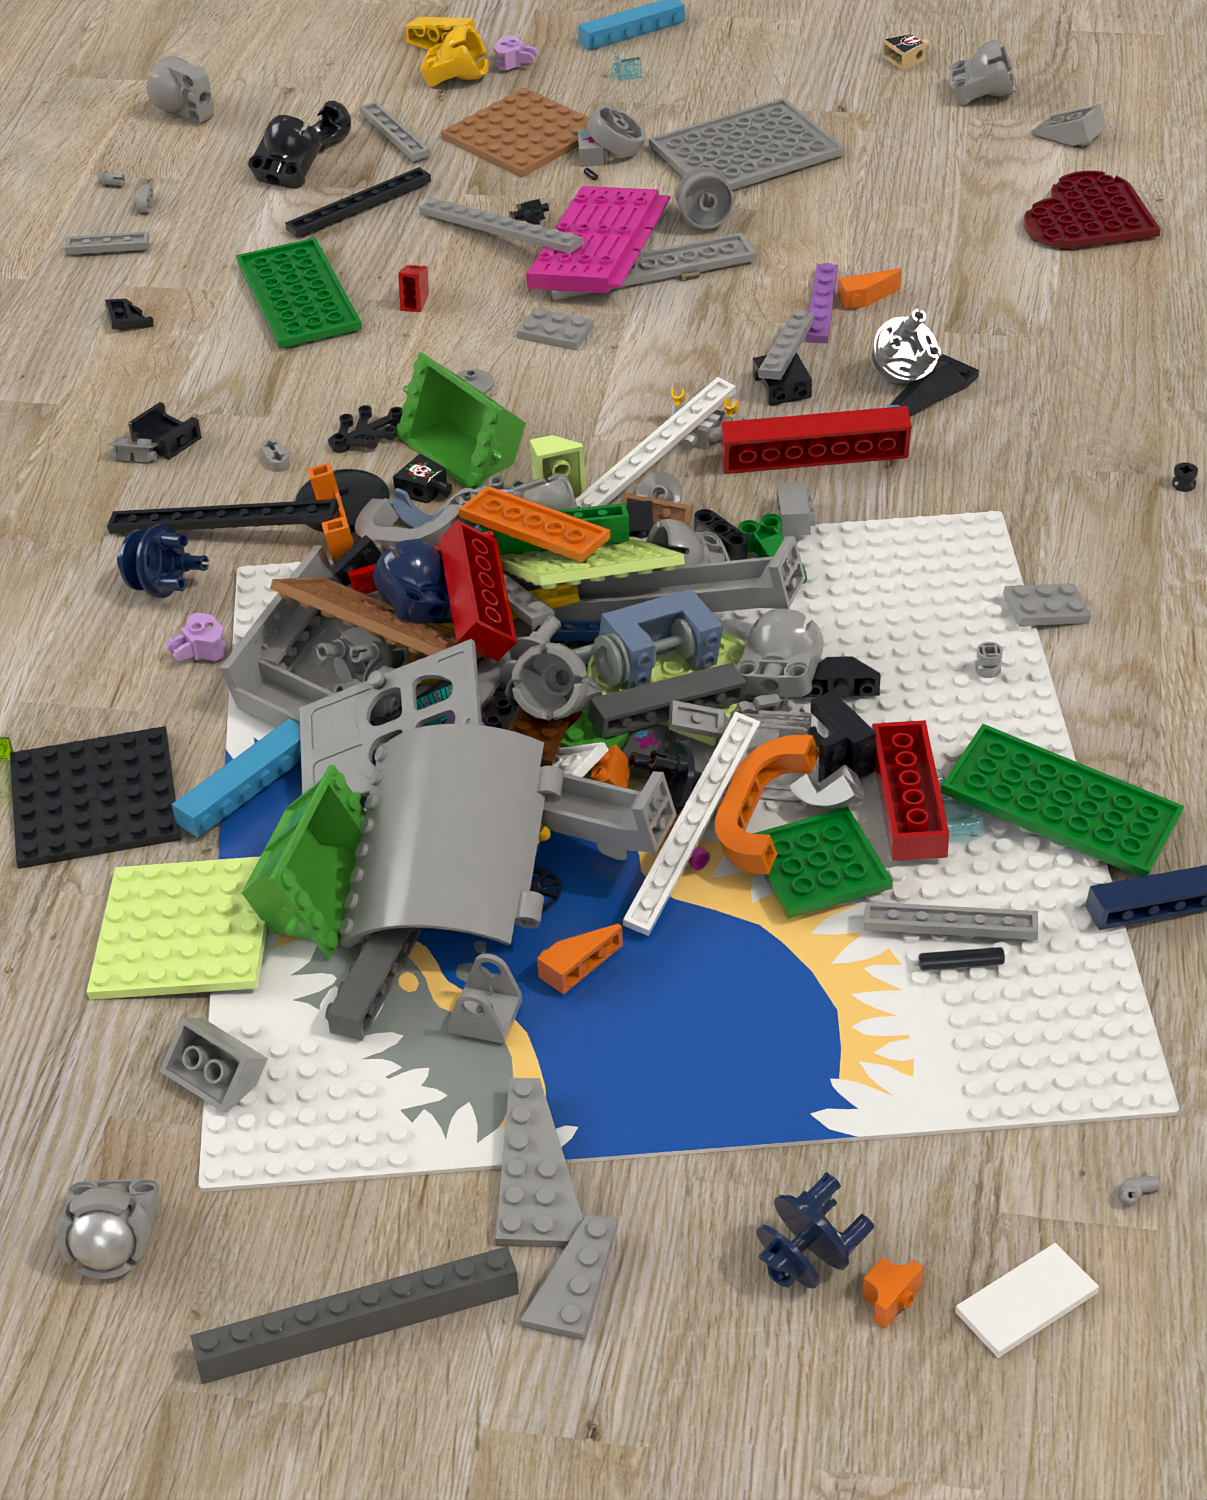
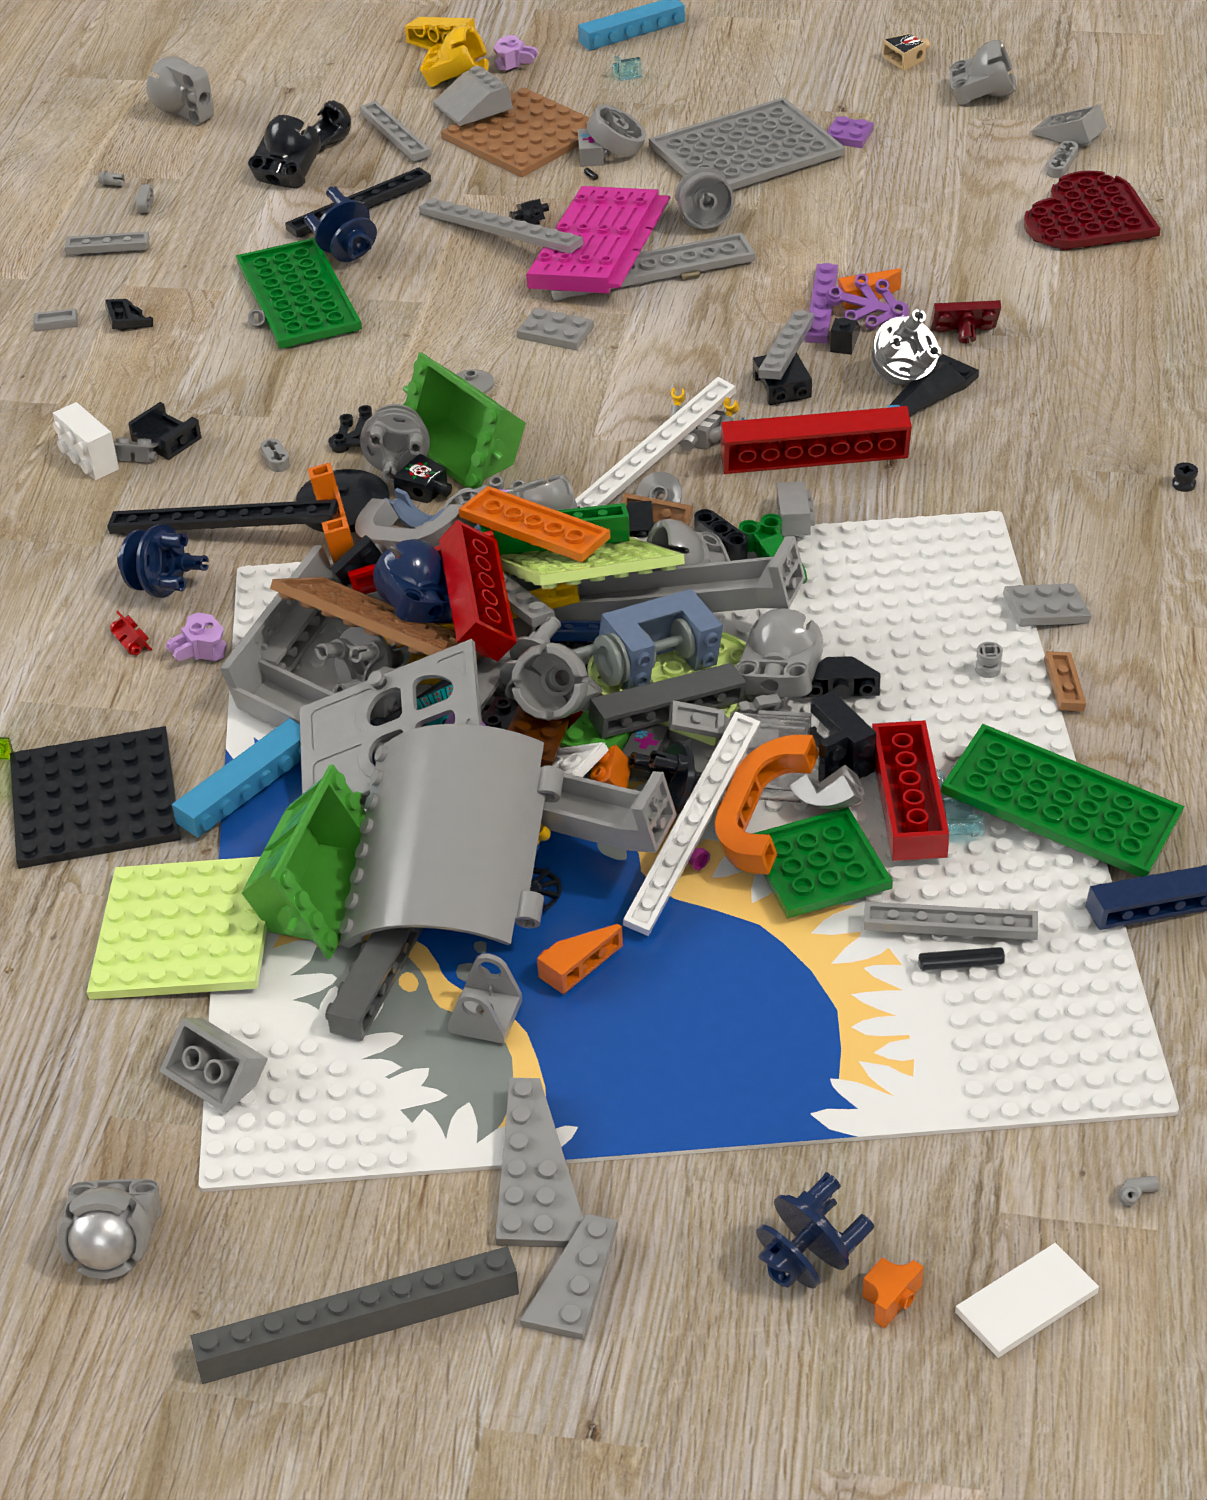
(55, 320): none -> light grey tile
(85, 441): none -> white brick
(125, 632): none -> red hinge
(261, 317): none -> light grey hinge
(343, 228): none -> dark blue piece
(393, 438): none -> light grey piece
(413, 282): red torso -> none
(474, 97): none -> light grey slope
(556, 456): yellowish green slope -> none
(844, 335): none -> black slope
(851, 131): none -> medium lavender plate
(870, 303): none -> medium lavender plant
(965, 317): none -> dark red plate
(1062, 159): none -> light grey beam
(1065, 681): none -> medium nougat plate

